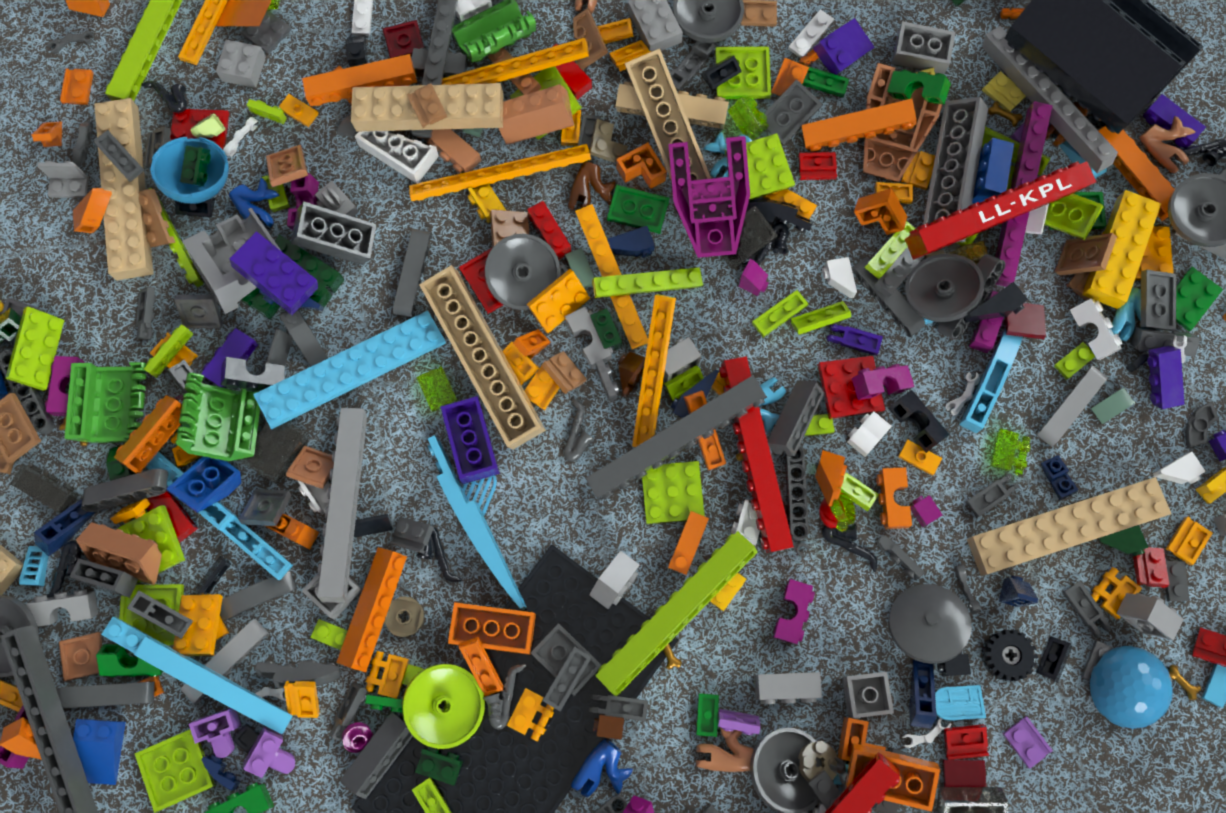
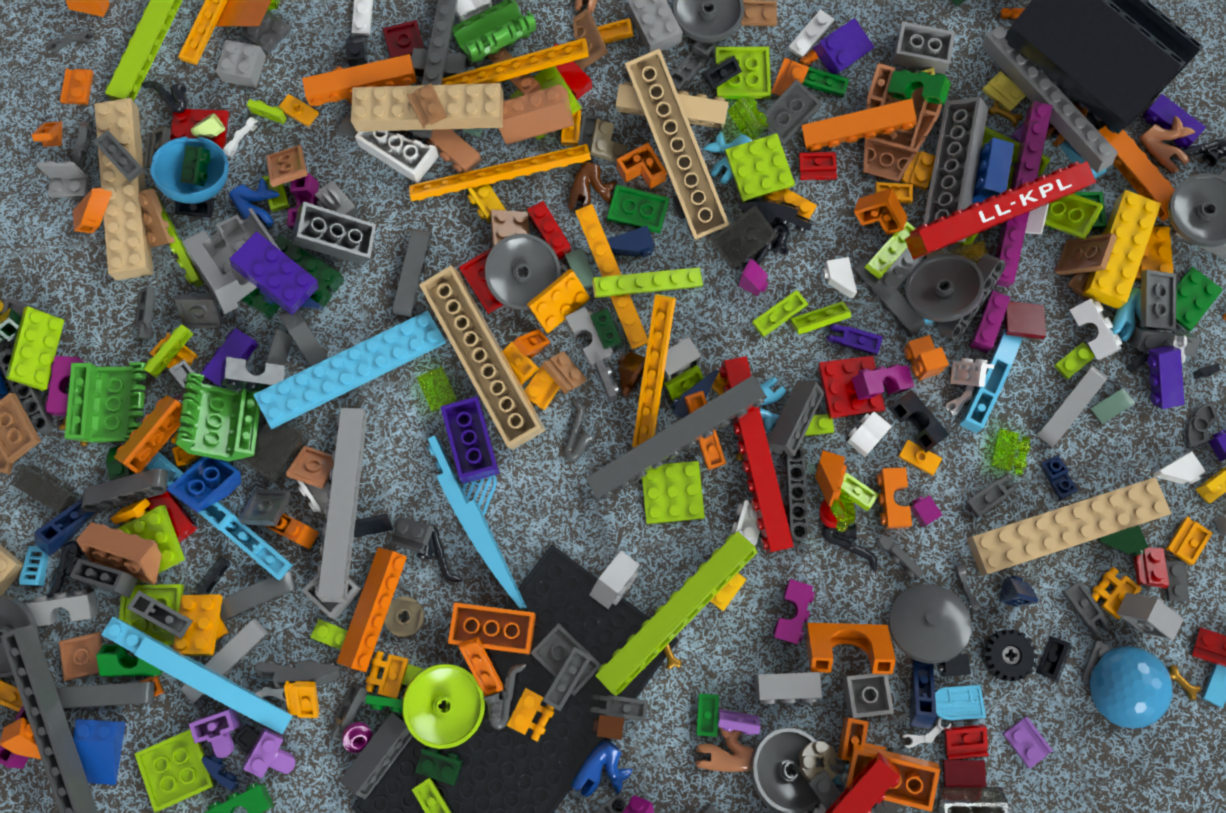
(628, 53): light orange plate -> none
(688, 543): orange slope -> none
(713, 207): magenta wedge -> none
(869, 637): none -> orange arch
(924, 358): none -> orange brick
(969, 373): none -> white bracket
(1000, 305): black slope -> none
(1206, 371): none -> black tile

